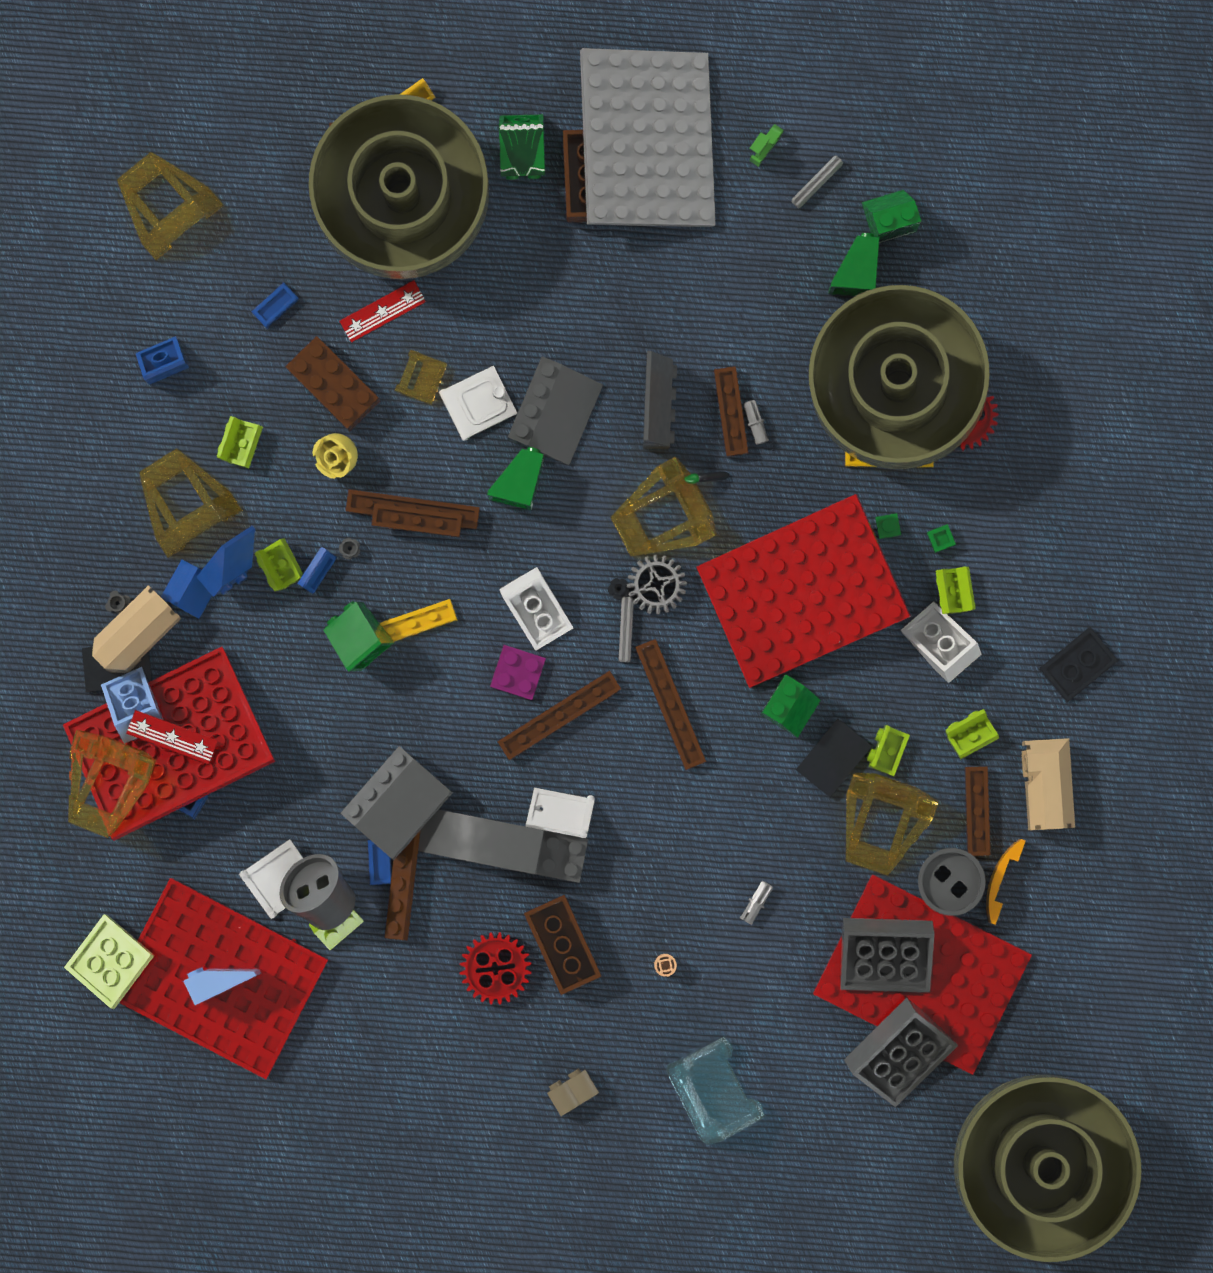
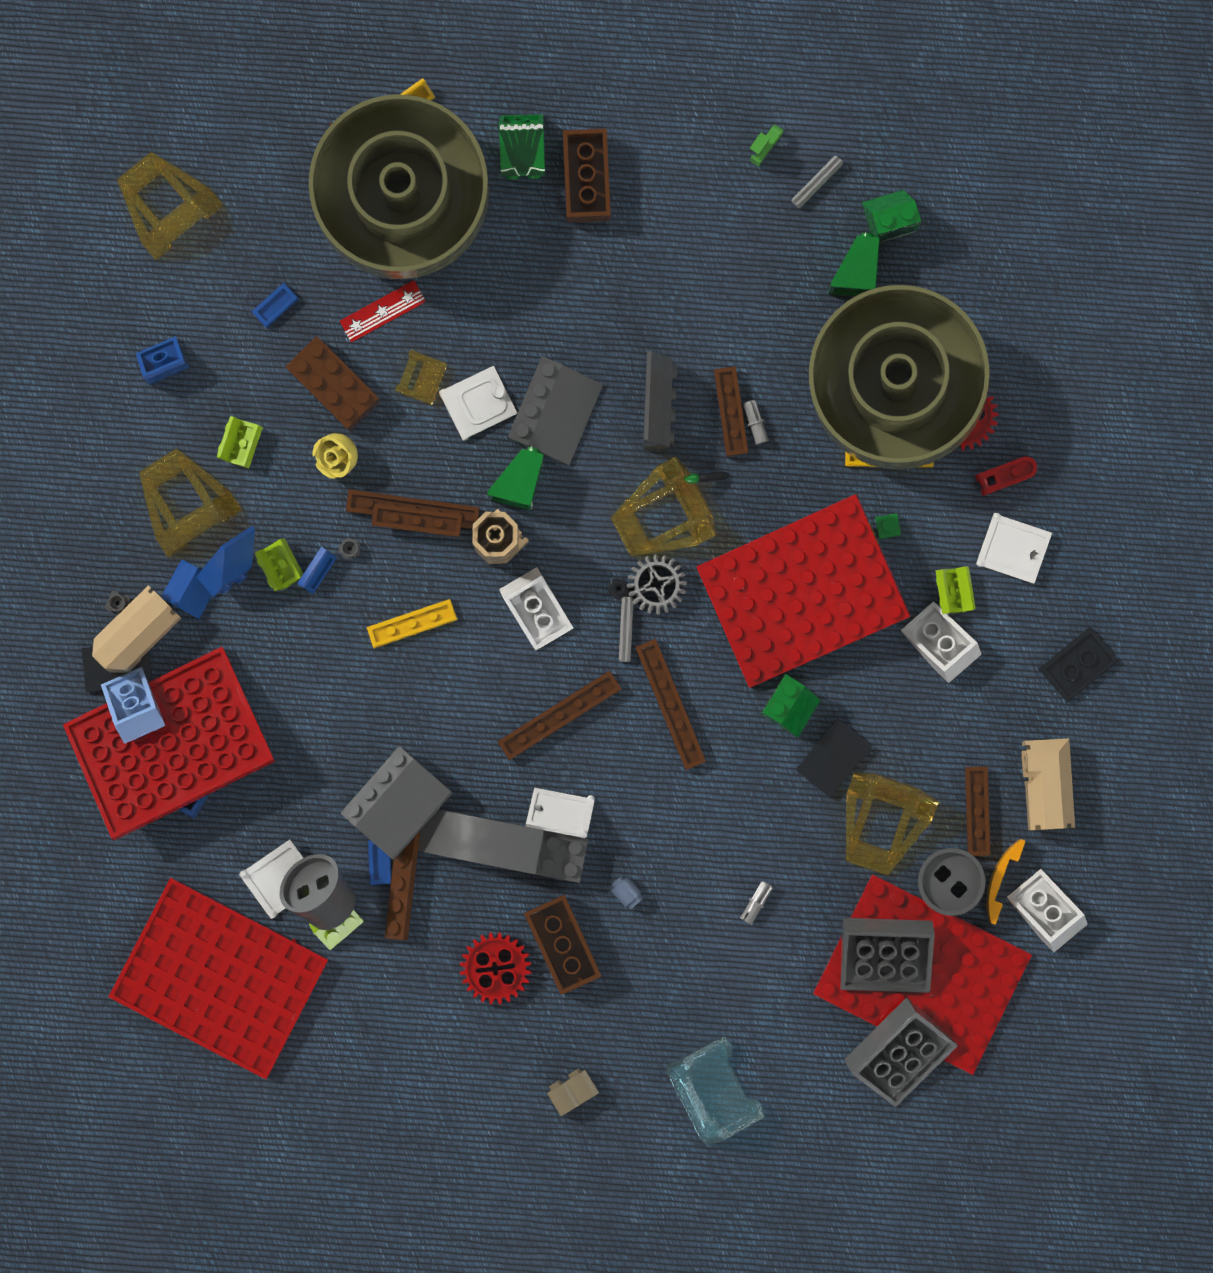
(102, 748): clear yellow windscreen -> none
(109, 961): yellowish green plate -> none
(171, 737): red sticker -> none
(211, 982): light blue slope -> none
(357, 636): green slope -> none
(497, 537): none -> tan brick
(518, 672): magenta plate -> none
(626, 892): none -> sand blue brick
(647, 138): light grey plate -> none
(664, 962): light nougat wheel -> none
(888, 750): lime bracket -> none
(941, 538): green plate -> none
(971, 733): lime bracket -> none
(1007, 475): none -> red plate
(1009, 548): none -> white container
(1047, 910): none -> white slope
(1047, 1168): olive brick -> none

